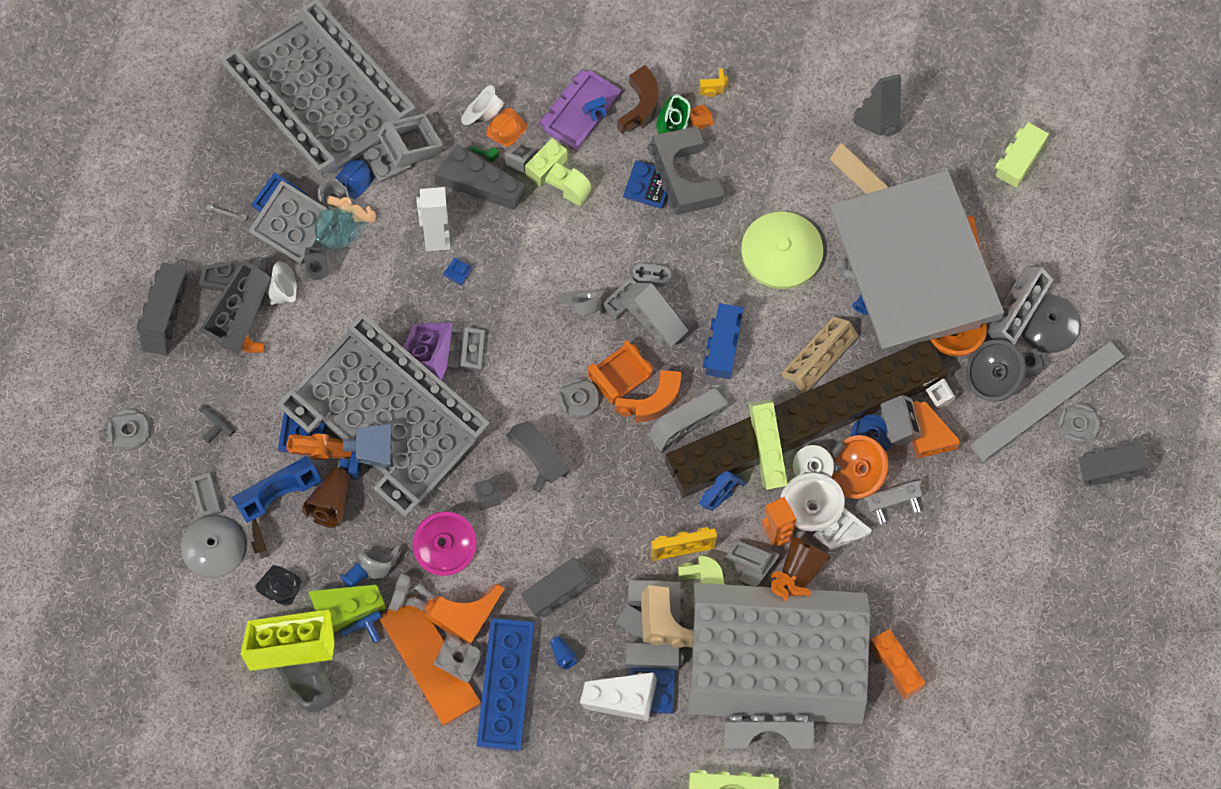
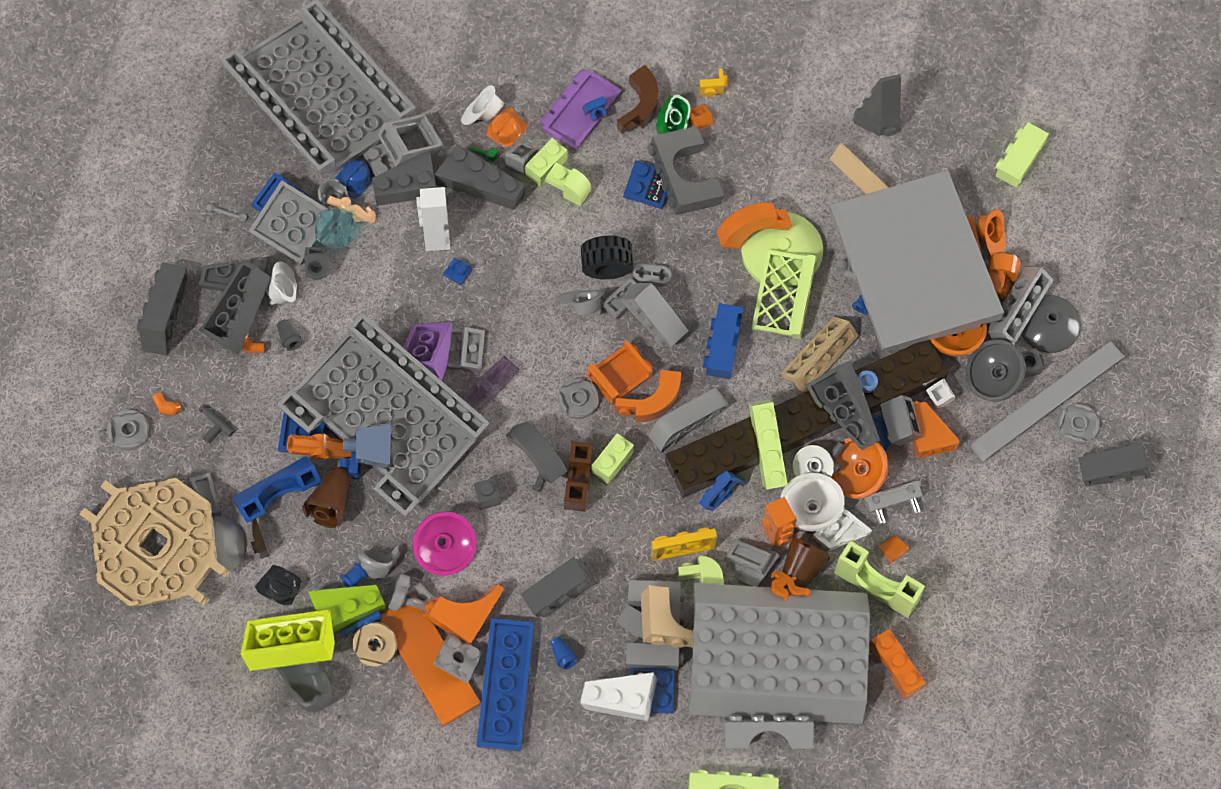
(126, 523): none -> tan plate
(166, 407): none -> orange arm
(288, 335): none -> dark grey cone
(365, 650): none -> tan plate
(404, 181): none -> dark grey wedge
(490, 384): none -> clear purple slope
(578, 476): none -> reddish brown arch
(606, 257): none -> black tyre
(612, 458): none -> yellowish green brick
(749, 220): none -> orange arch
(800, 301): none -> yellowish green fence
(844, 399): none -> dark grey wedge
(856, 570): none -> yellowish green arch
(868, 381): none -> medium blue tile
(893, 548): none -> orange slope
(991, 231): none -> orange piece
(1003, 271): none -> orange piece

